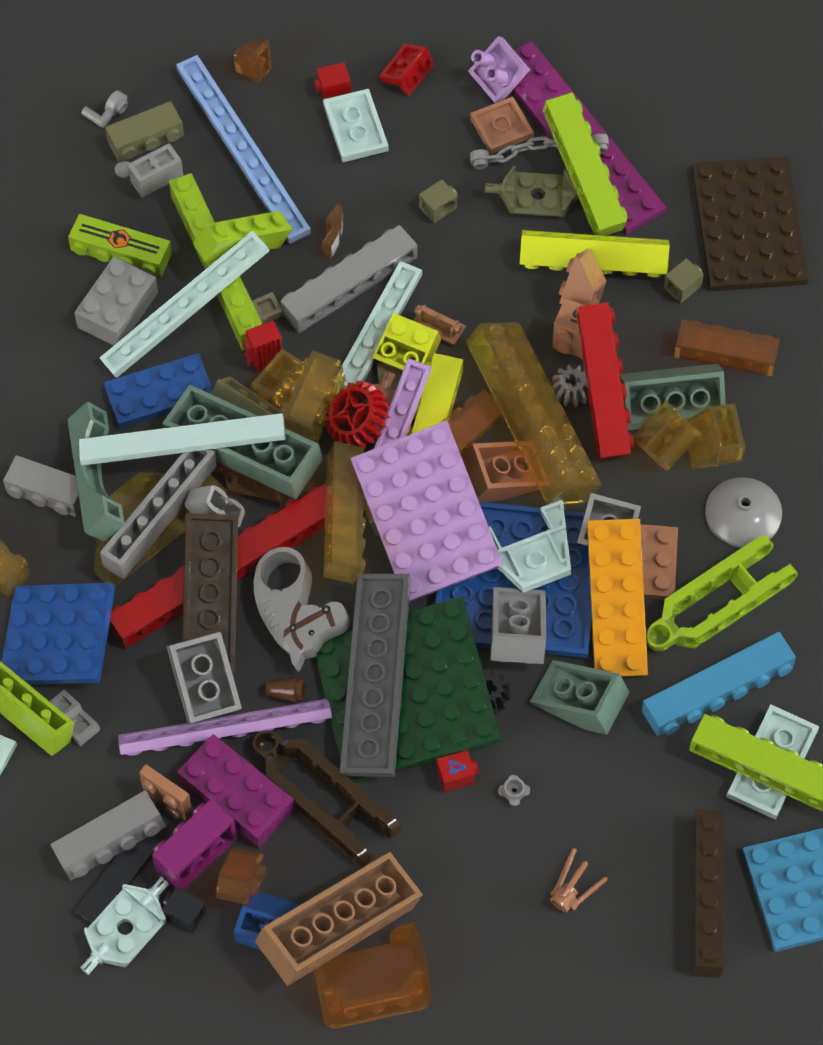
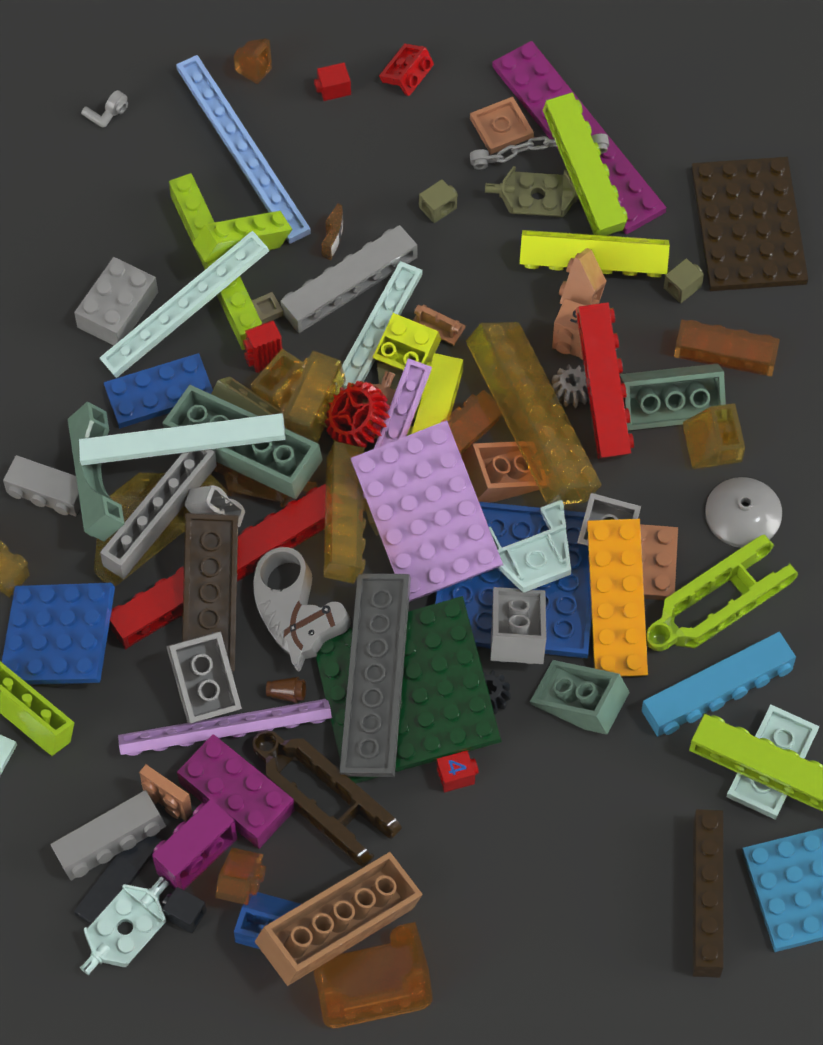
(84, 725): light grey slope -> none
(109, 240): lime brick -> none
(122, 169): light grey piece -> none
(144, 131): olive brick -> none
(155, 170): light grey hinge -> none
(355, 125): light aqua plate -> none
(498, 69): lavender plate -> none
(514, 782): light grey plate -> none
(565, 896): nougat plant -> none
(666, 436): clear yellow slope -> none

